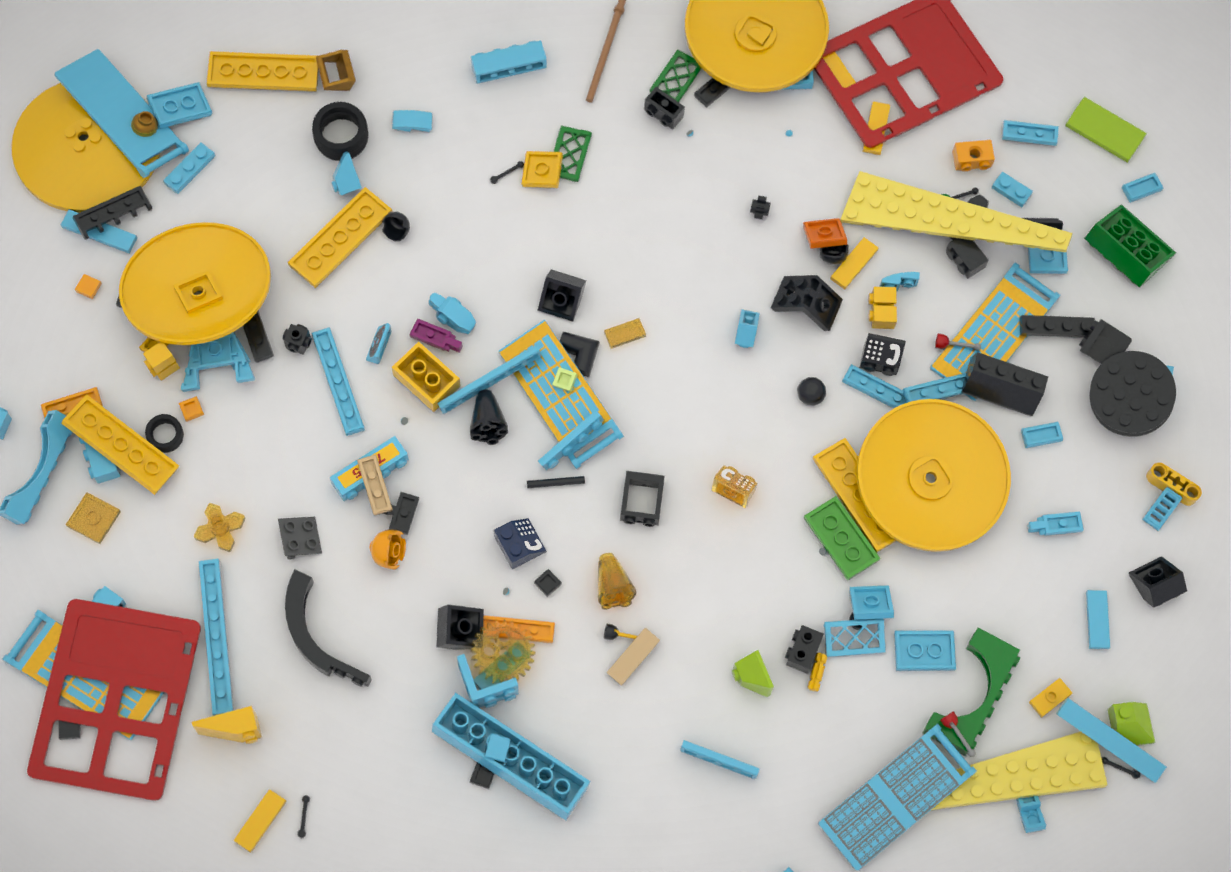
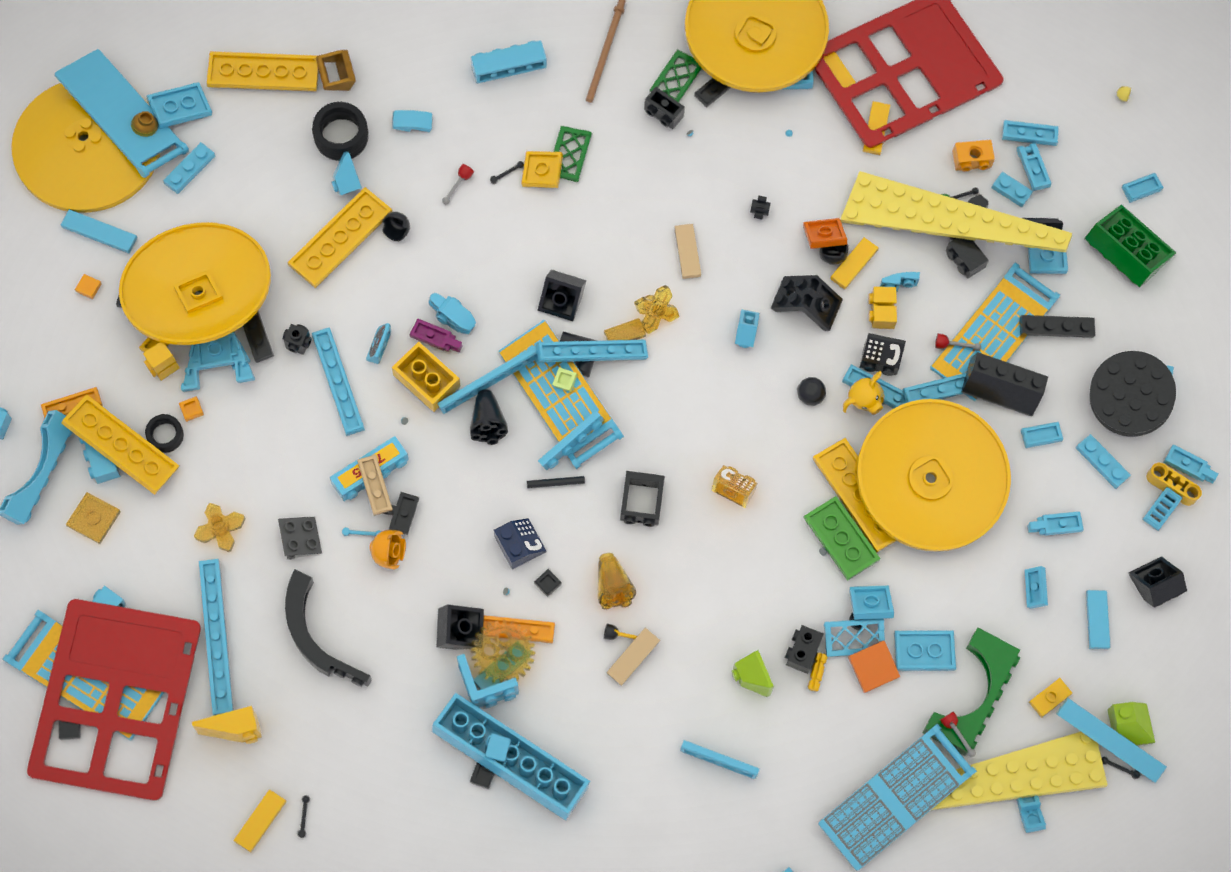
(111, 210): black hinge -> none
(346, 532): none -> medium azure hinge
(464, 173): none -> hinge
(591, 350): none -> medium azure tile
(655, 308): none -> clear yellow plant
(687, 251): none -> tan tile
(866, 395): none -> yellow piece
(874, 666): none -> orange tile
(1034, 167): none -> medium azure plate
(1036, 587): none -> medium azure plate
(1103, 461): none -> medium azure plate
(1104, 341): black bracket -> none
(1105, 129): lime tile -> none
(1123, 93): none -> light yellow hinge
(1190, 464): none -> medium azure hinge

